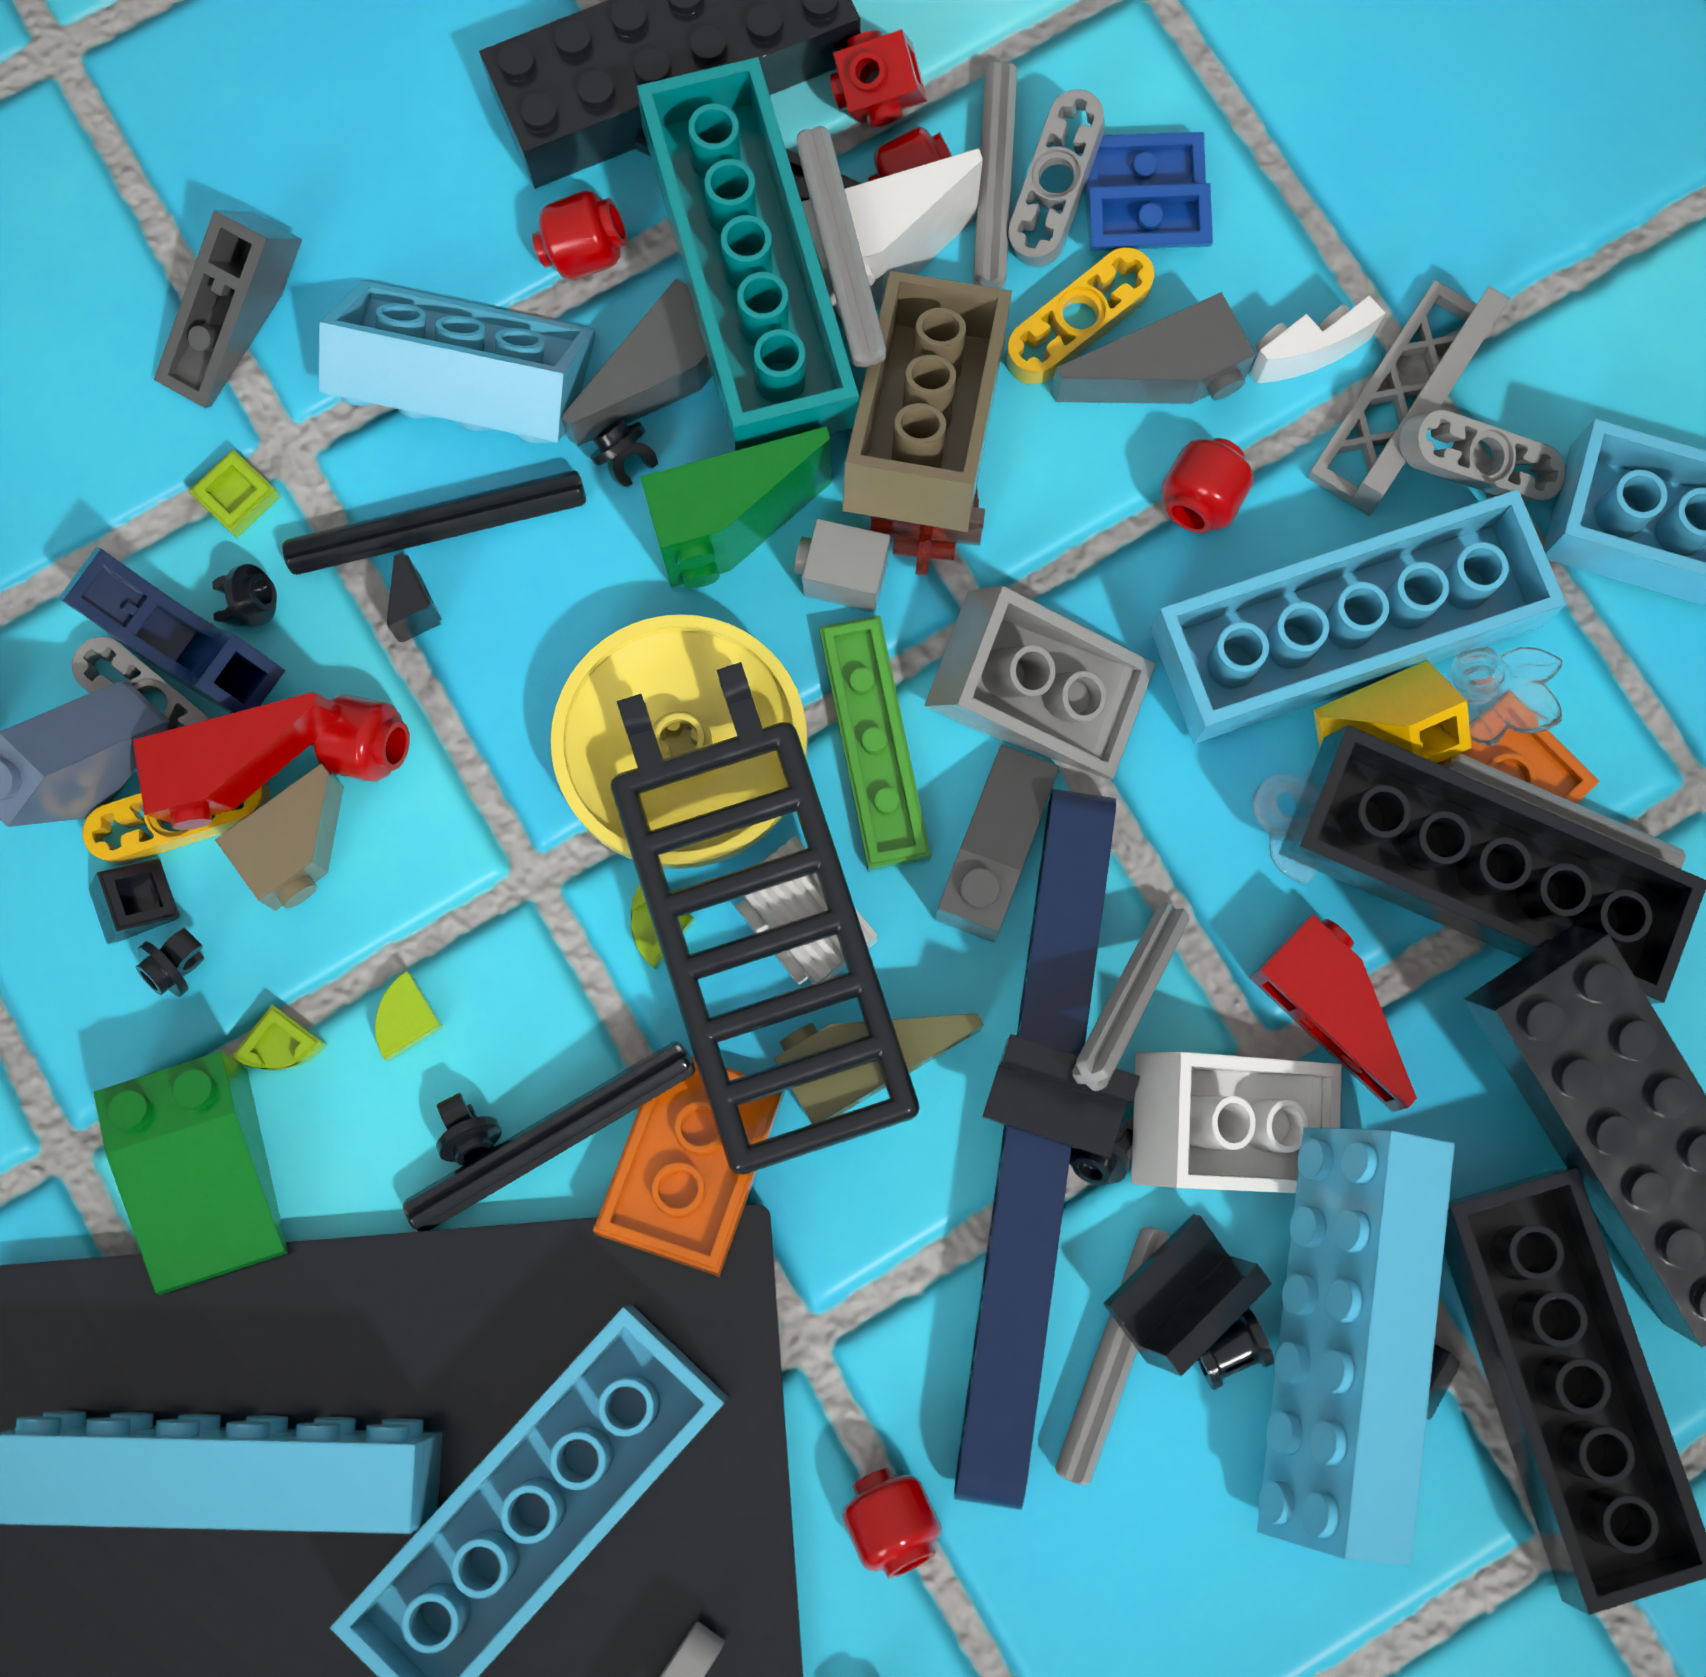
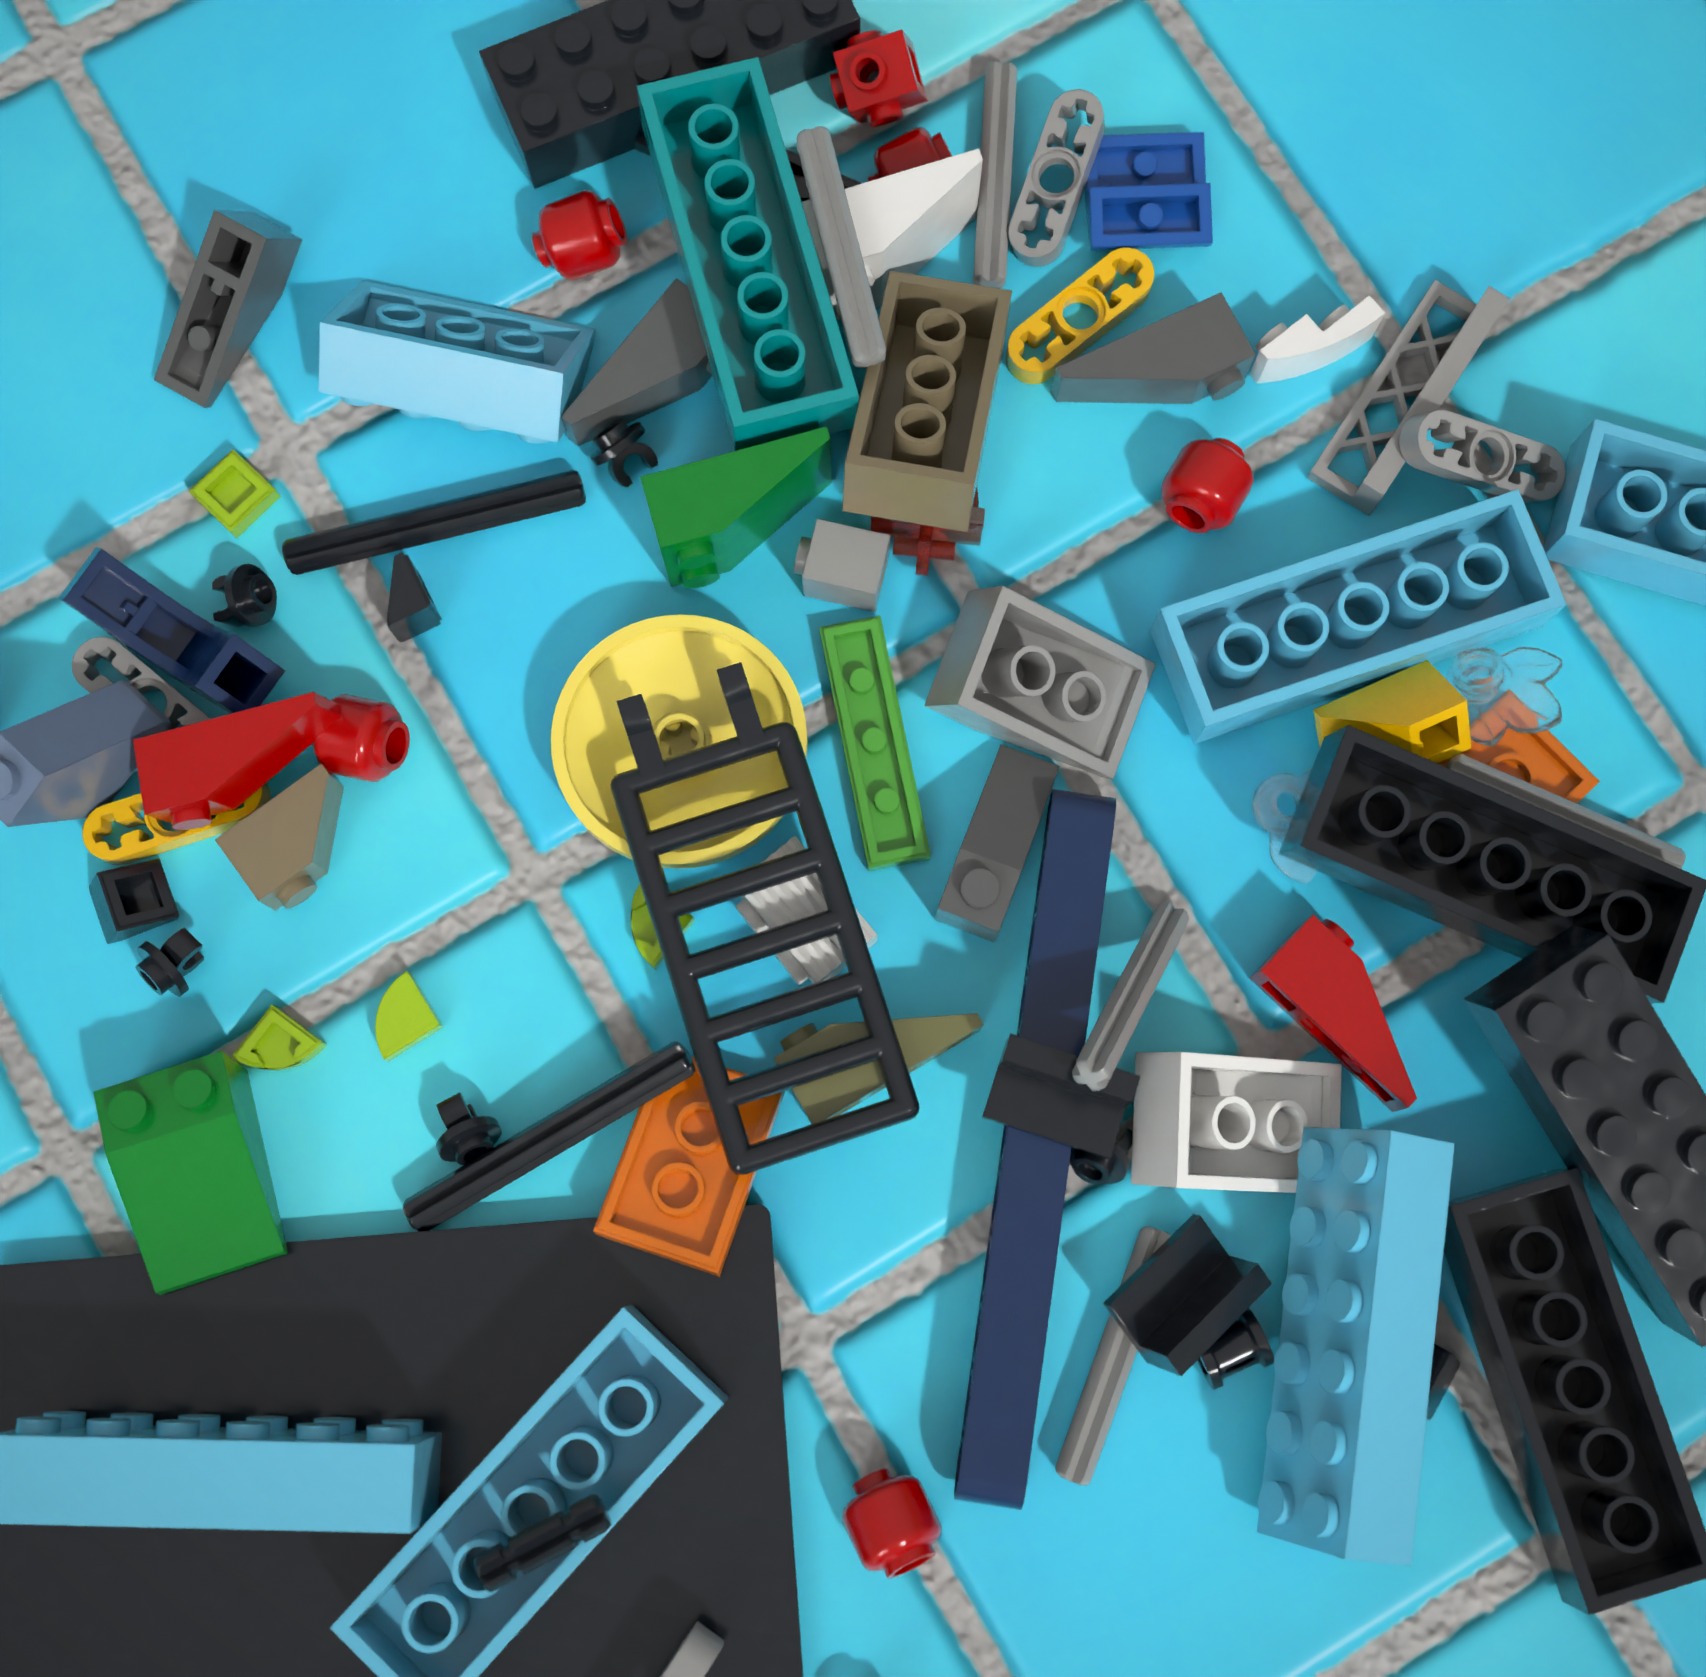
(542, 1542): none -> black axle

